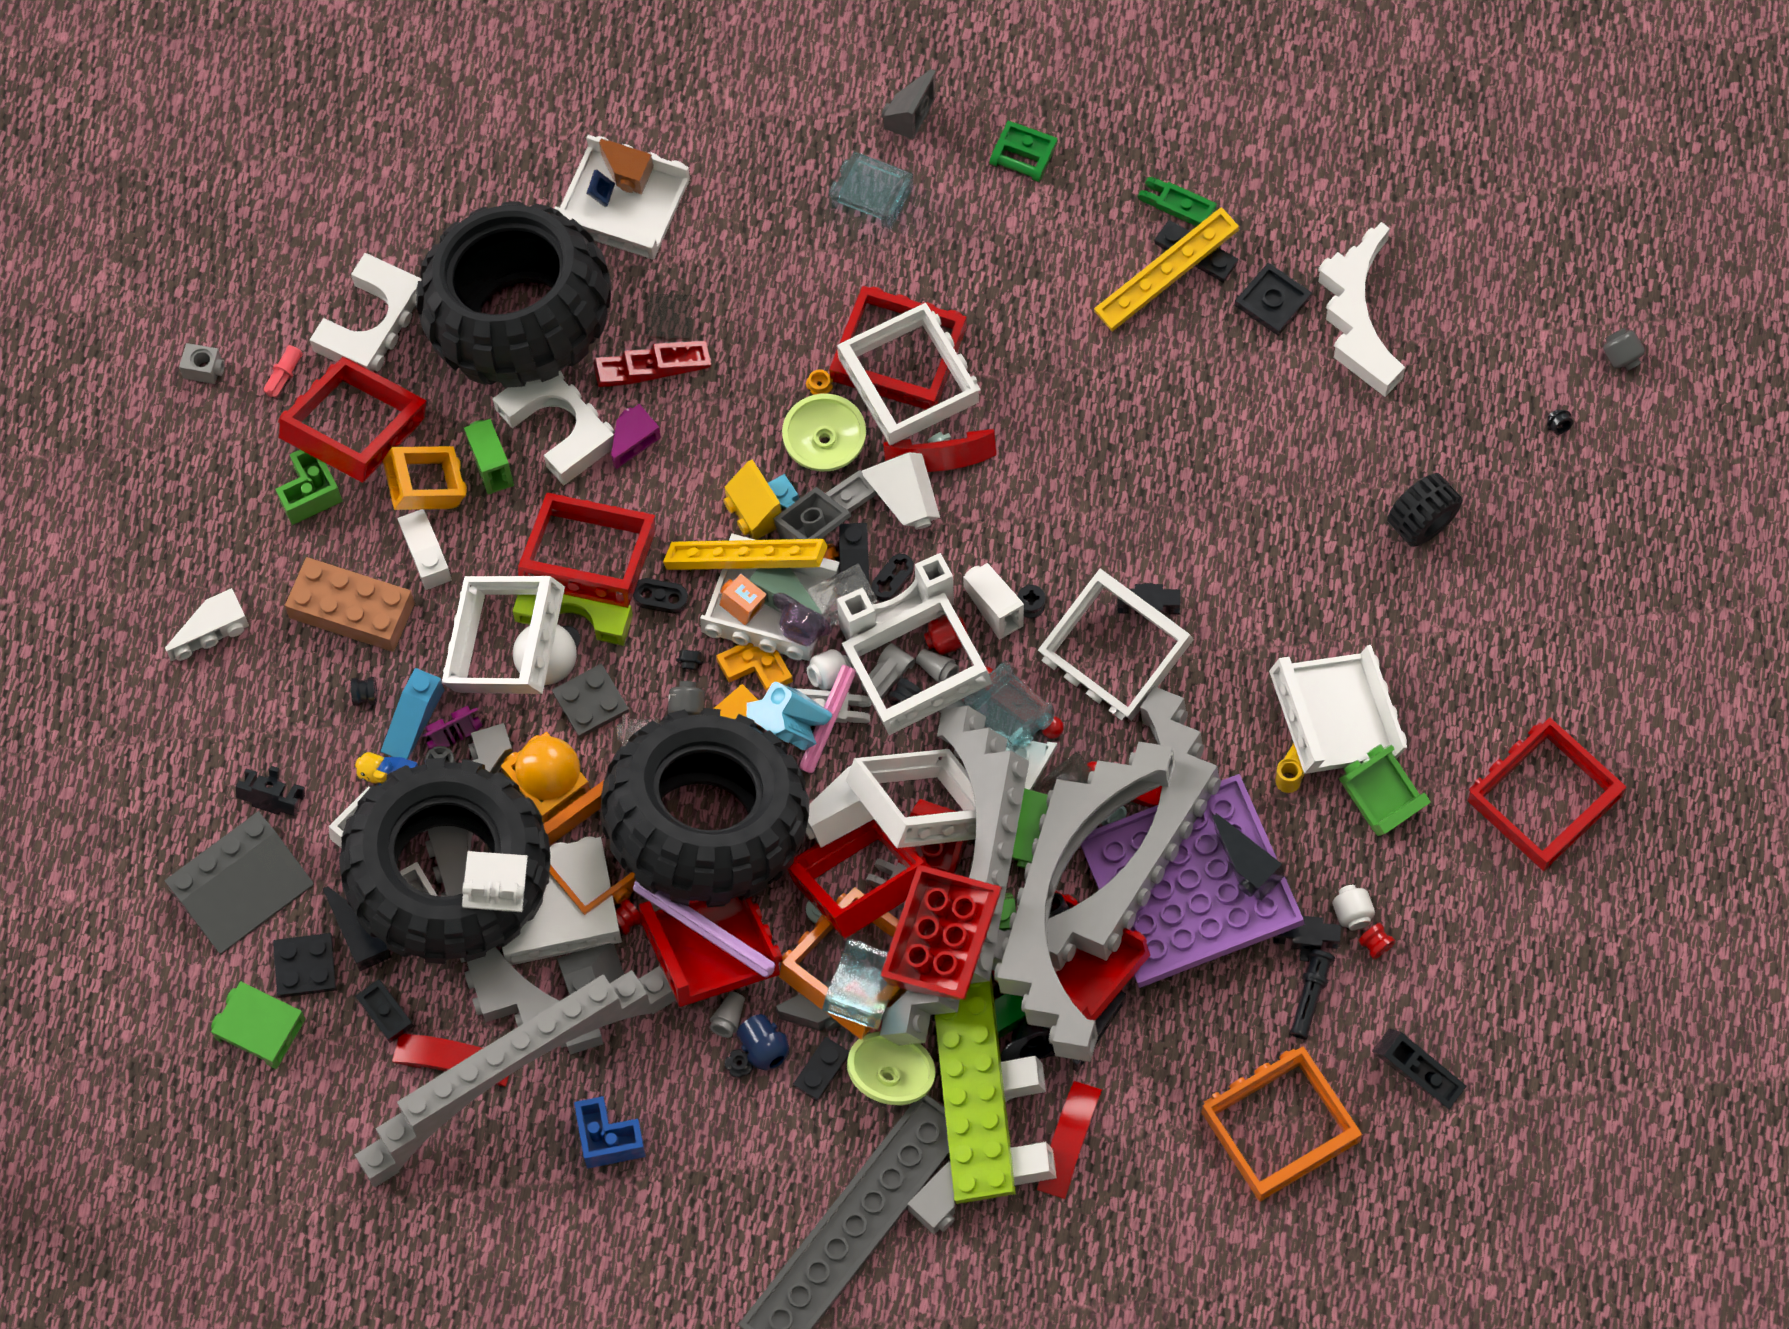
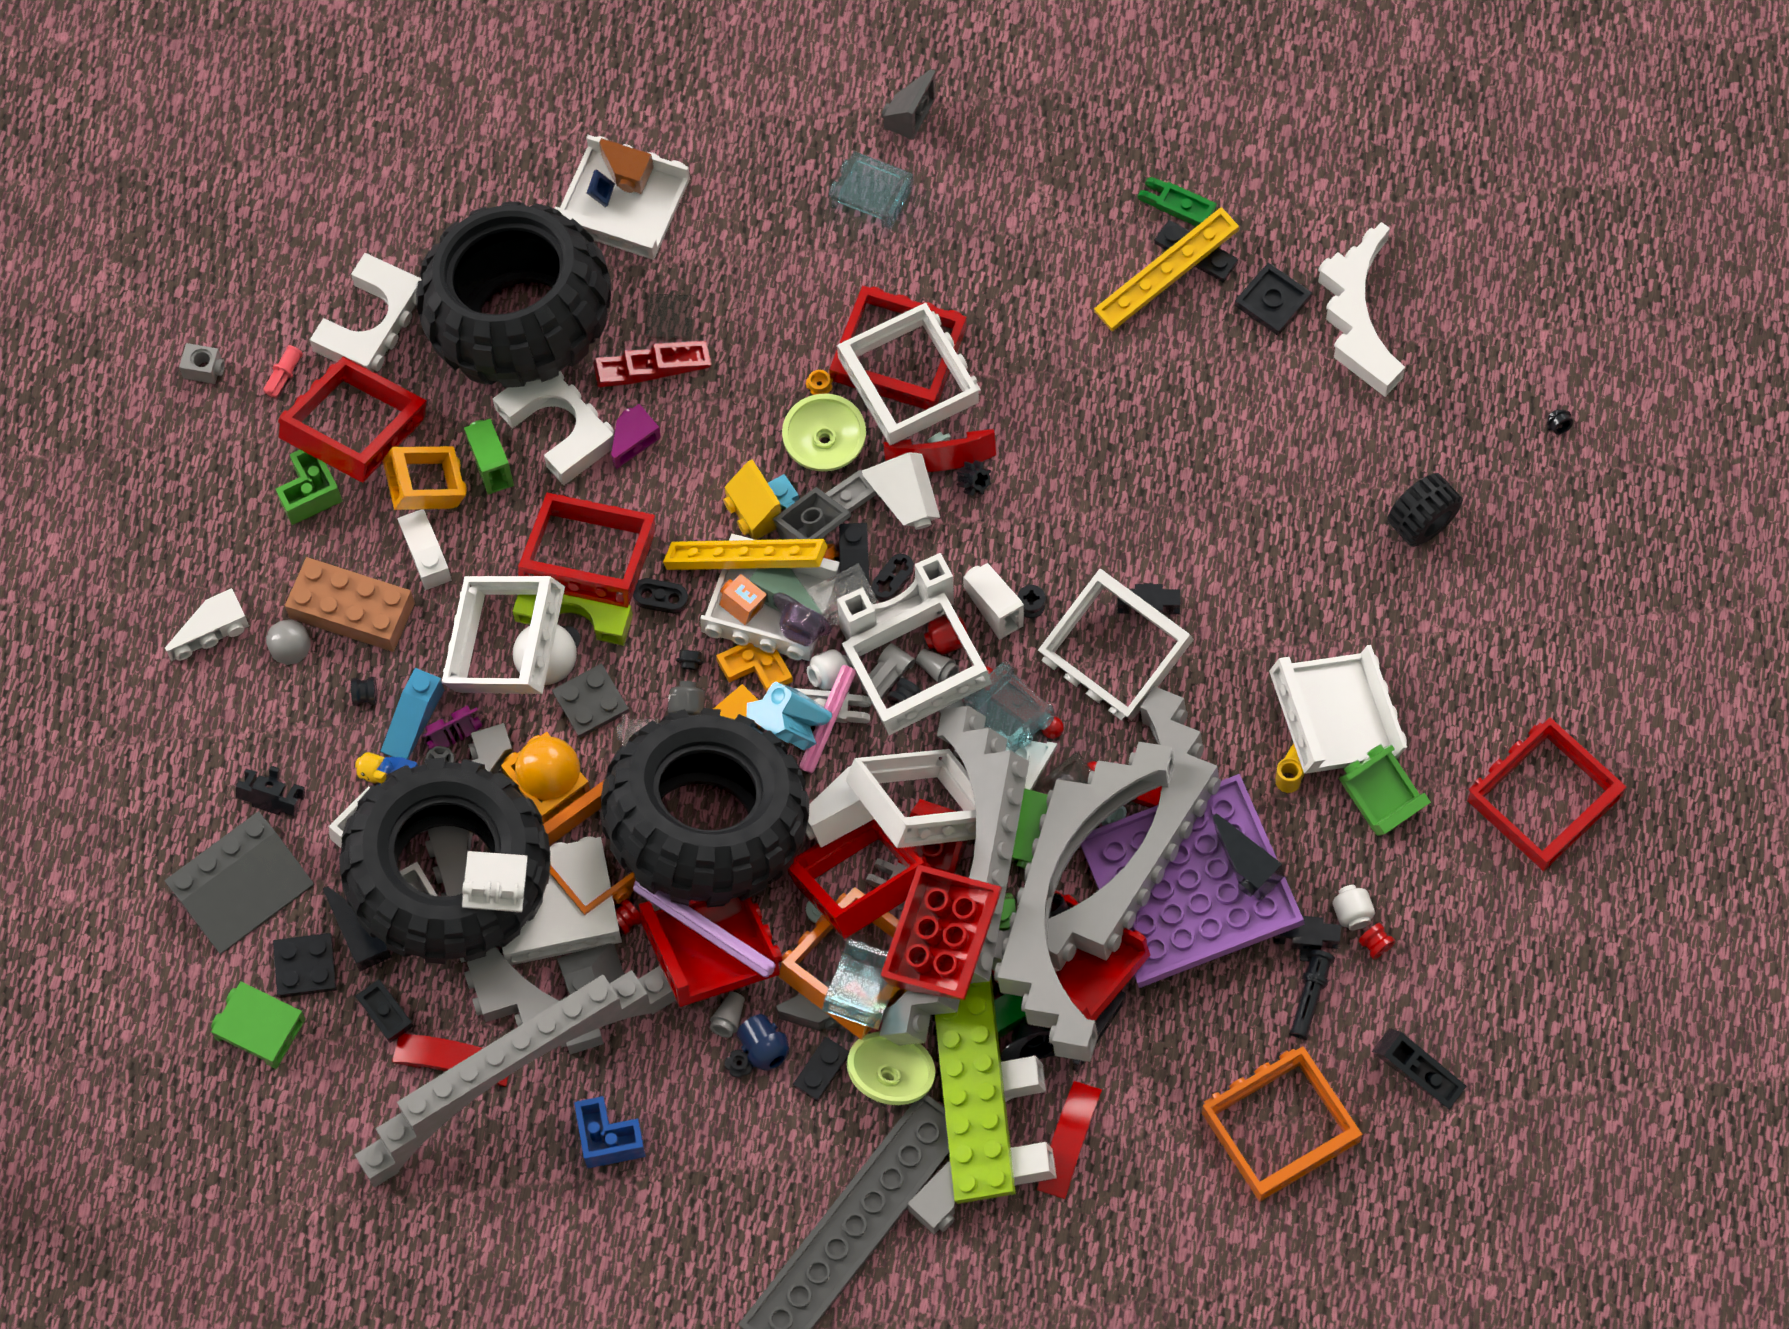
(288, 641): none -> light grey hair
(973, 478): none -> black gear
(1025, 143): green plate -> none
(1624, 349): dark grey head -> none

